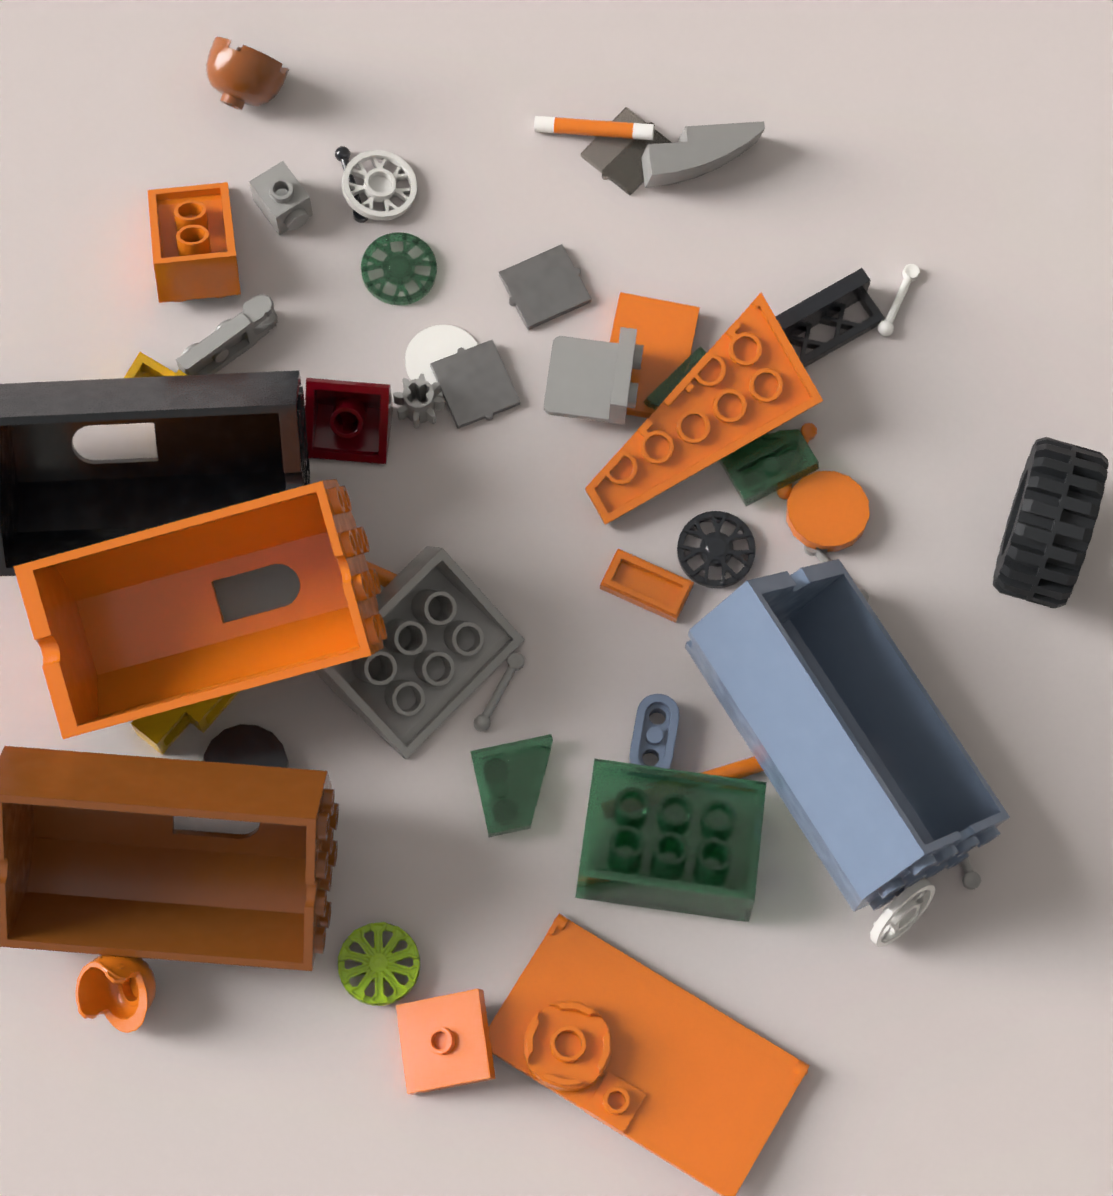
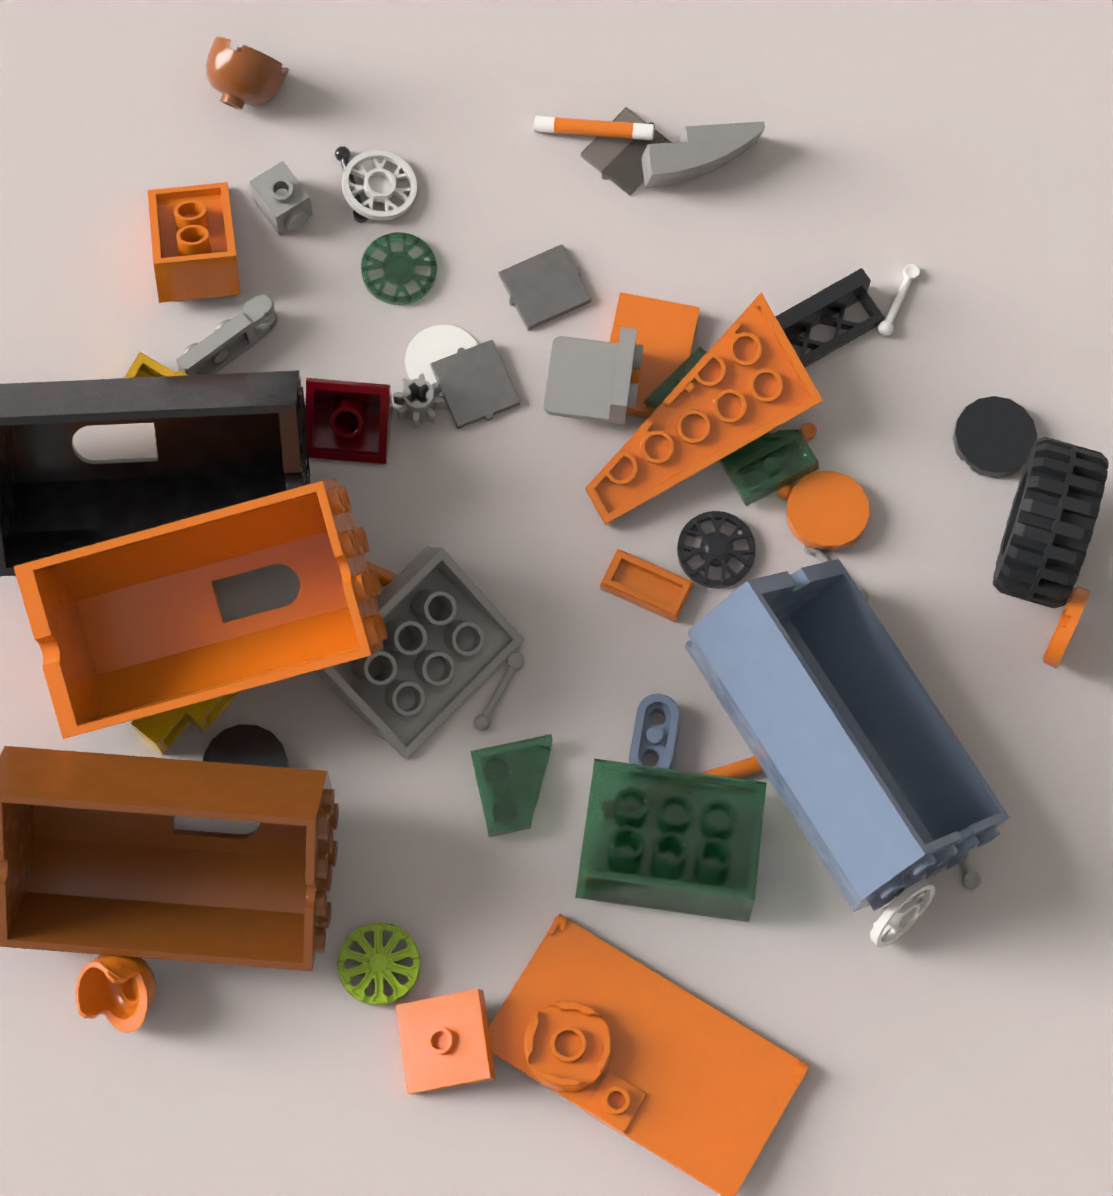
(994, 436): none -> black tile
(1066, 626): none -> orange tile

